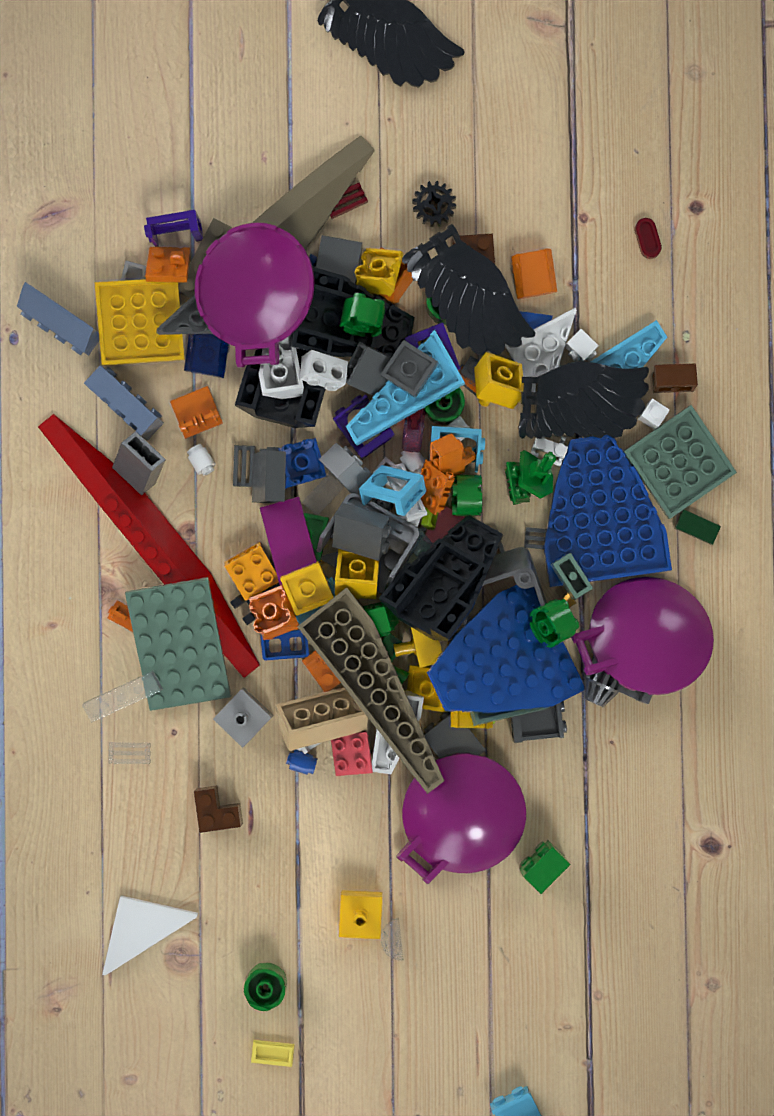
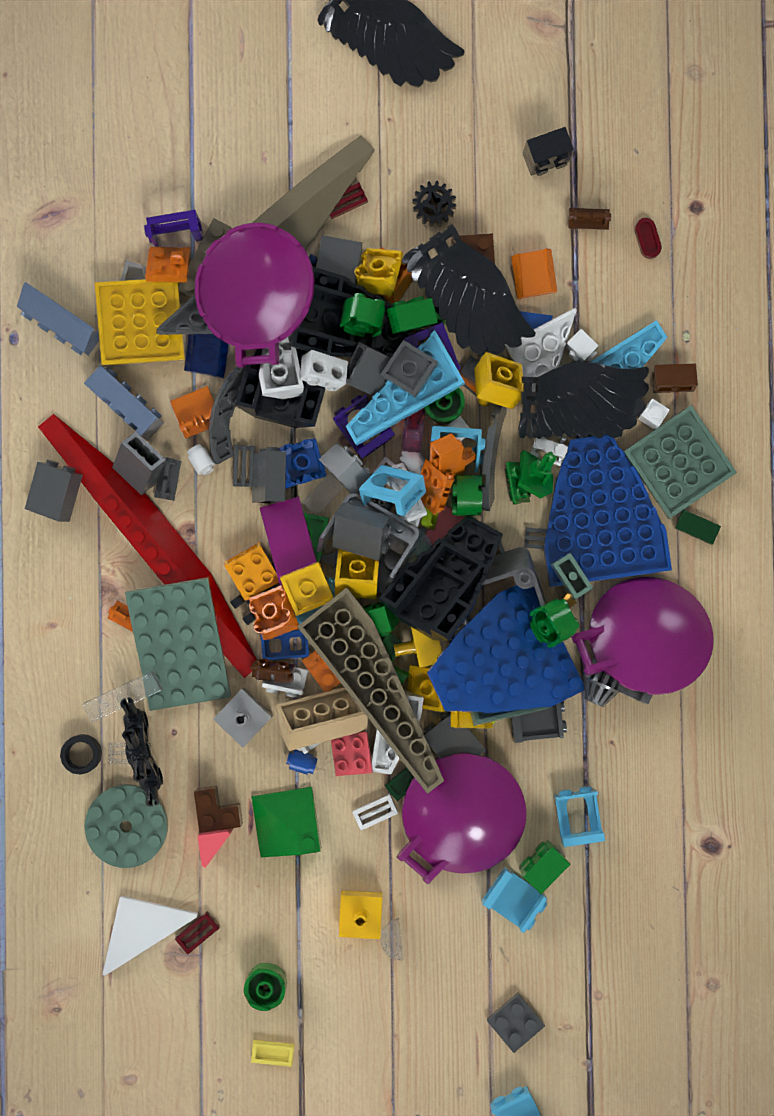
(53, 491): none -> dark grey brick
(67, 763): none -> black tyre
(108, 838): none -> sand green plate
(139, 753): none -> black pin
(168, 479): none -> dark grey hinge
(210, 843): none -> coral slope
(210, 921): none -> dark red tile
(220, 416): none -> dark grey tile
(281, 670): none -> reddish brown hinge
(286, 823): none -> green slope
(293, 688): none -> white bracket
(358, 819): none -> white tile
(399, 784): none -> dark green tile
(411, 314): none -> green brick
(490, 454): none -> dark grey tile
(515, 899): none -> medium azure panel
(515, 1022): none -> dark grey plate
(548, 151): none -> black brick
(589, 218): none -> reddish brown hinge
(596, 833): none -> medium azure panel

